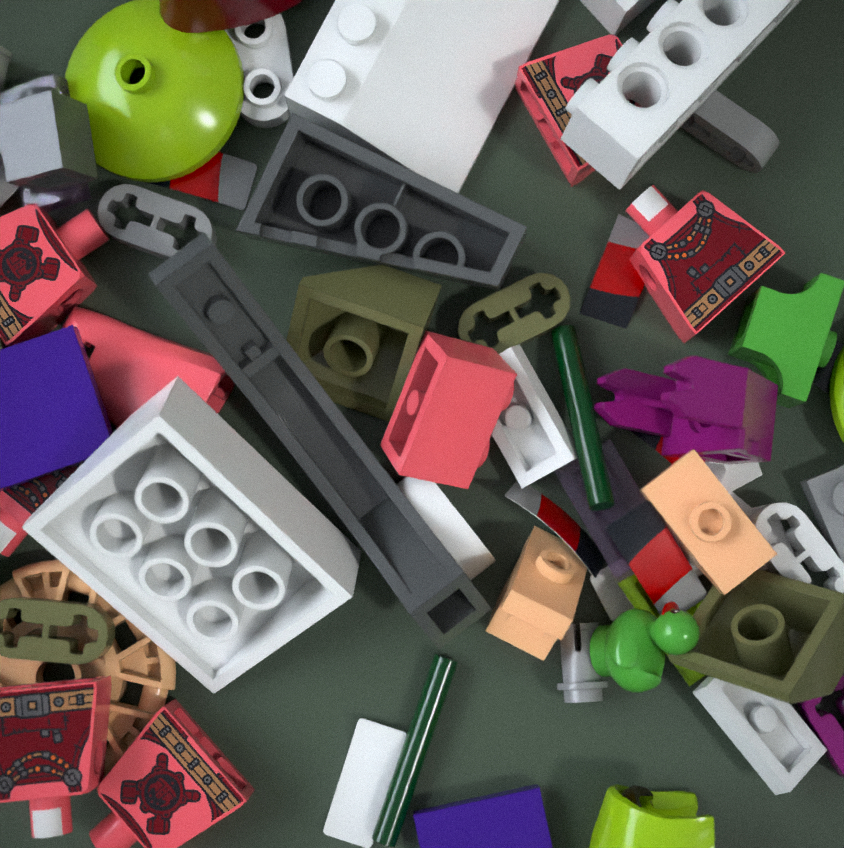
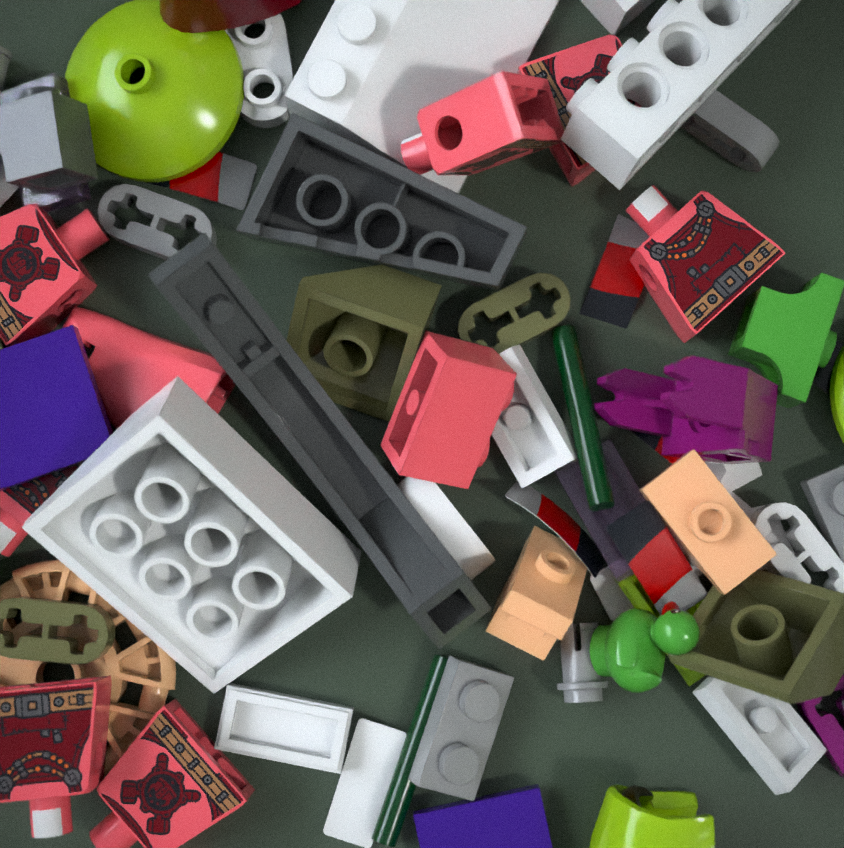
(284, 728): none -> white tile
(461, 728): none -> light grey plate
(484, 126): none -> coral torso

